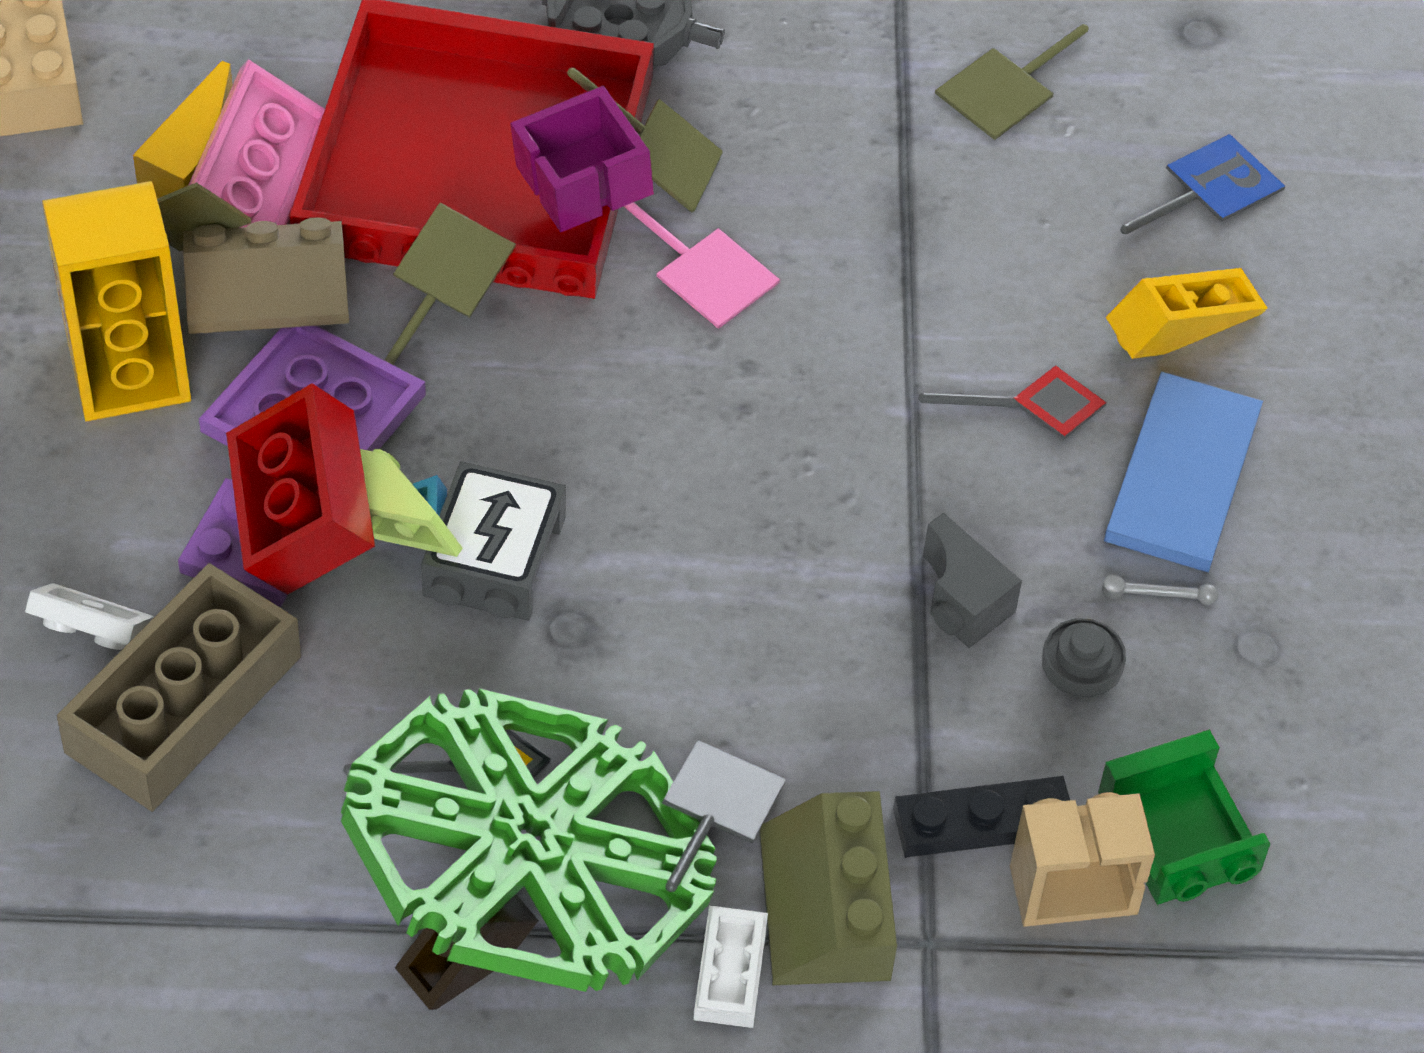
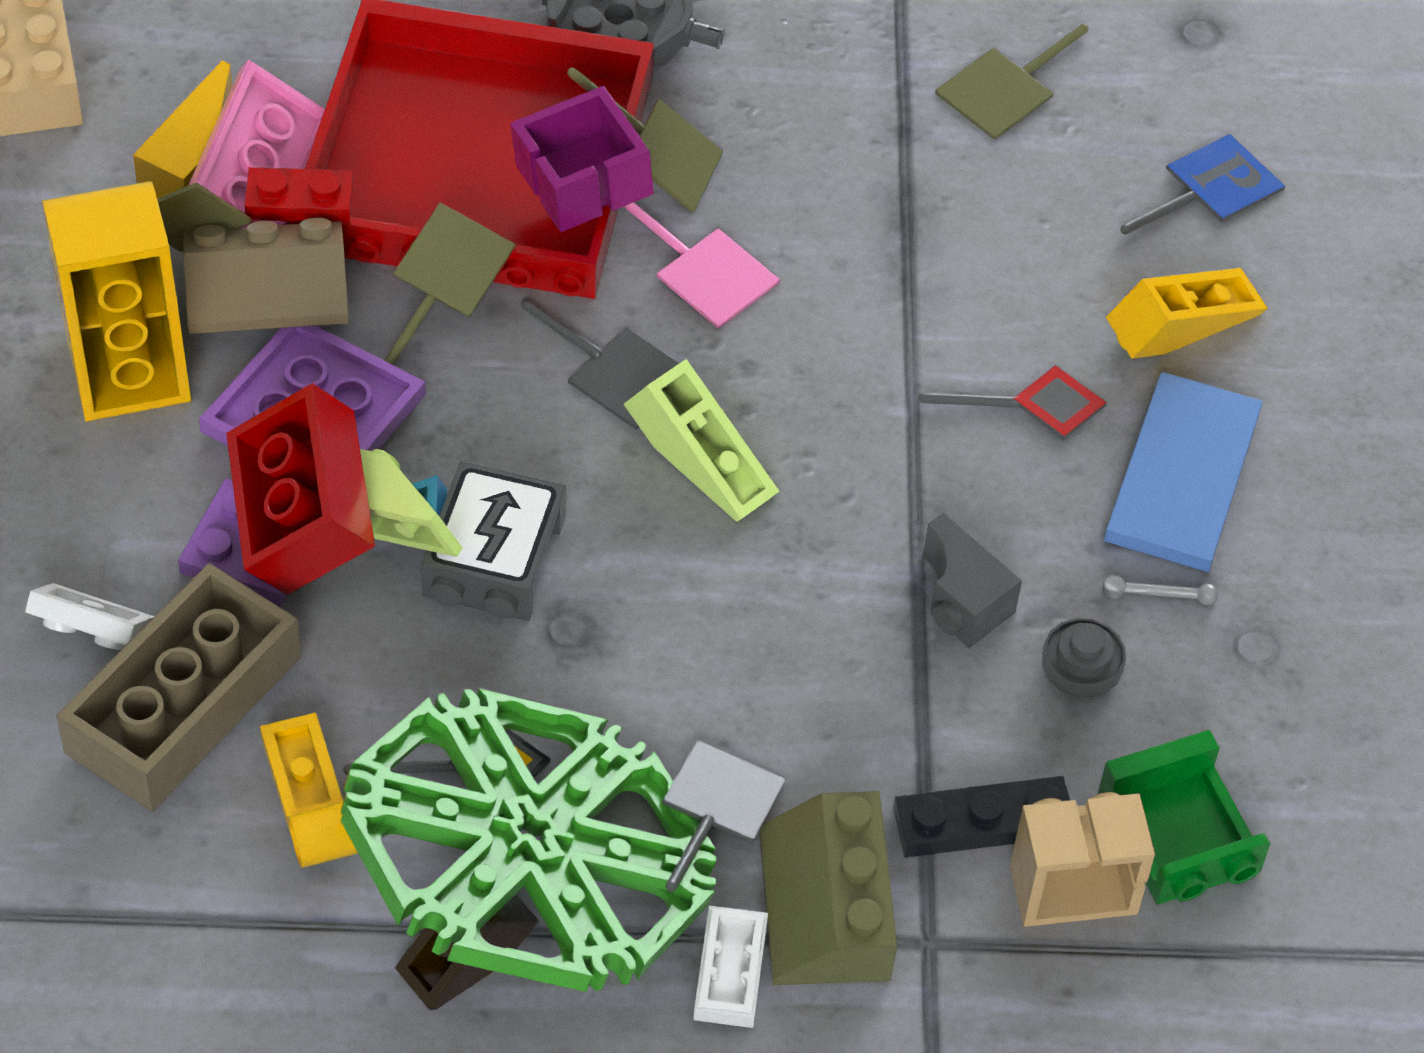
(299, 194): none -> red plate
(307, 789): none -> yellow plate
(614, 371): none -> dark grey piece
(701, 441): none -> yellowish green slope

